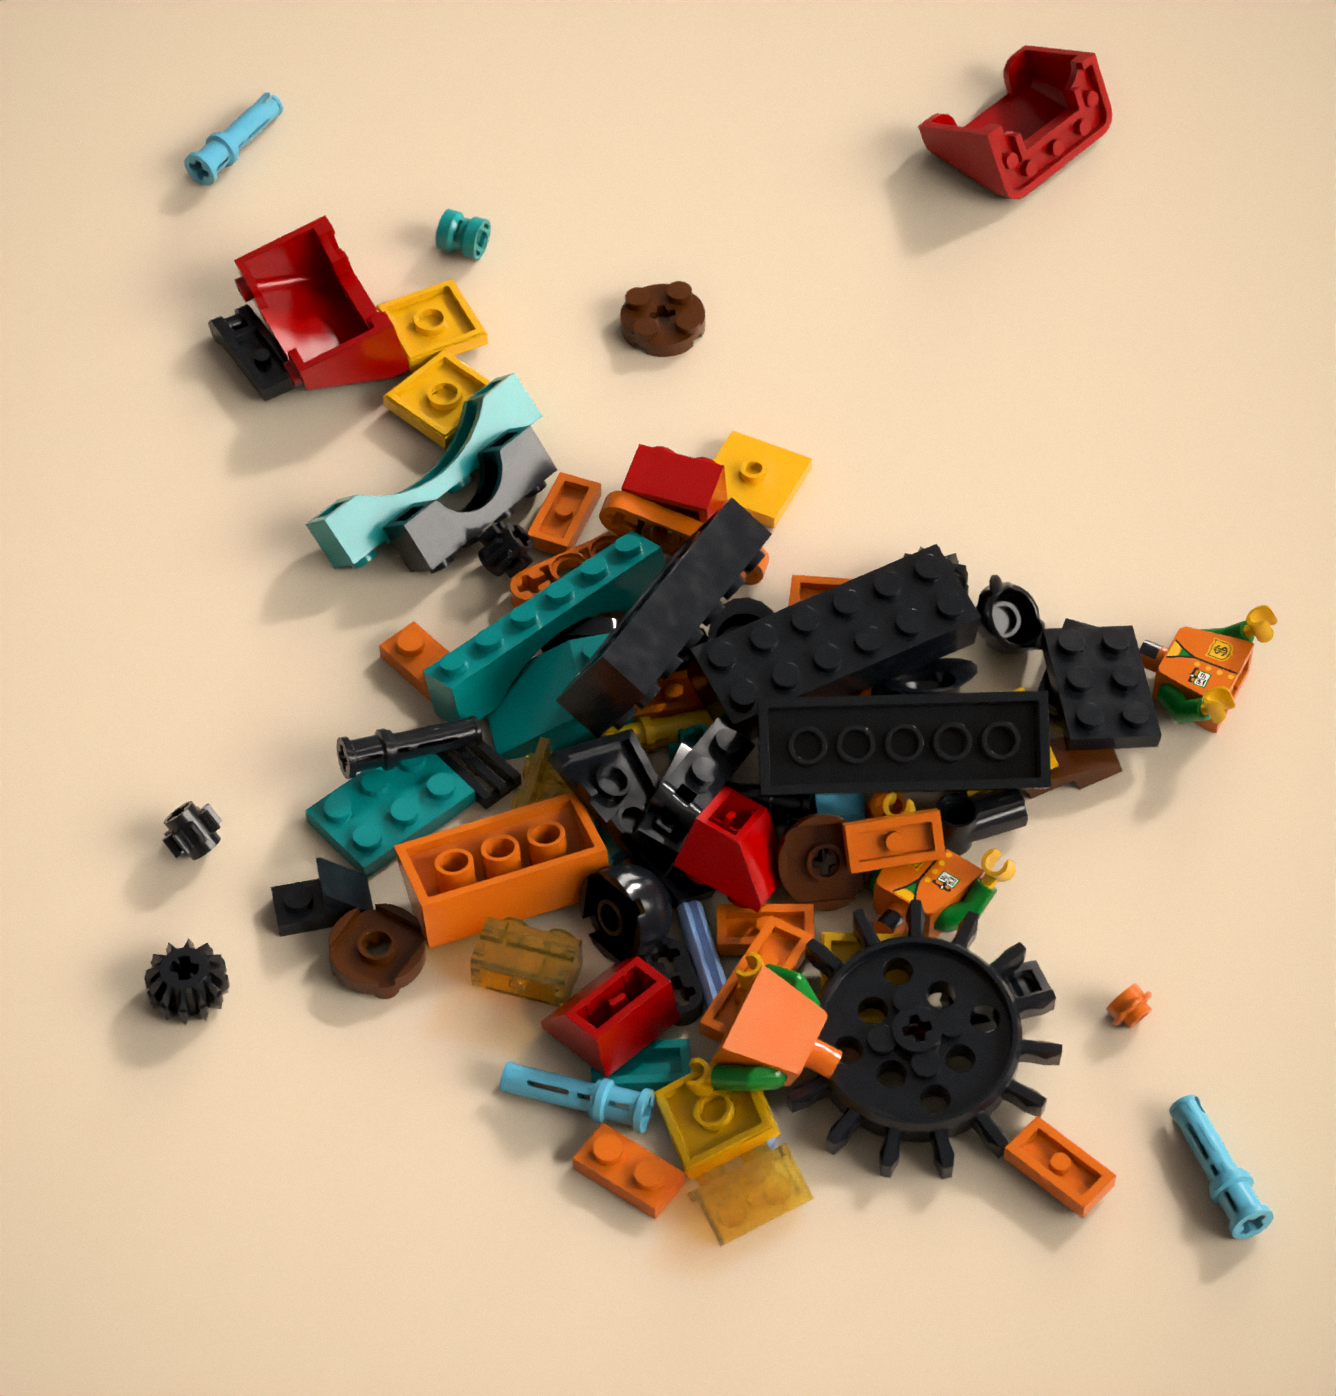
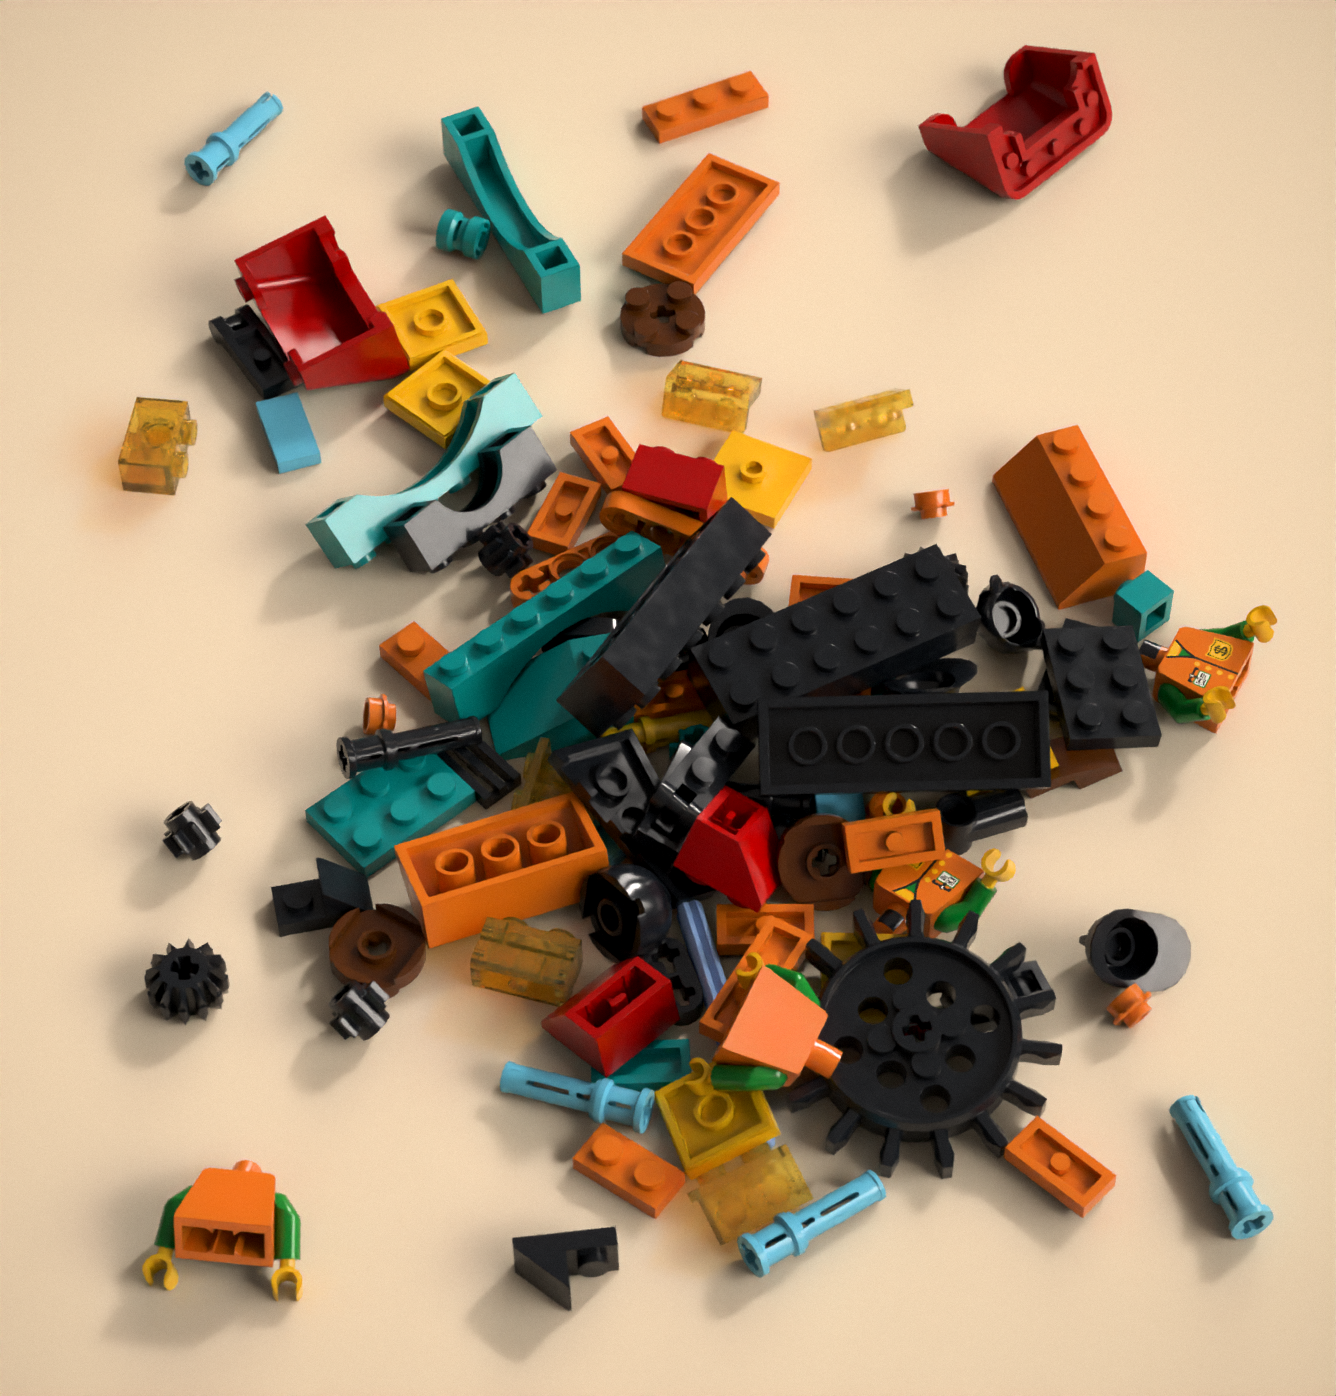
(157, 446): none -> clear yellow brick
(229, 1220): none -> orange torso
(288, 432): none -> medium azure tile
(359, 1010): none -> black gear
(378, 715): none -> orange plate
(536, 254): none -> teal arch
(551, 1258): none -> black slope
(603, 452): none -> orange plate
(701, 223): none -> orange plate
(705, 107): none -> orange plate
(710, 396): none -> clear yellow bracket
(788, 1228): none -> medium azure pin
(862, 419): none -> clear yellow bracket
(932, 503): none -> orange plate
(1070, 518): none -> orange slope
(1137, 949): none -> black piece
(1142, 603): none -> teal plate

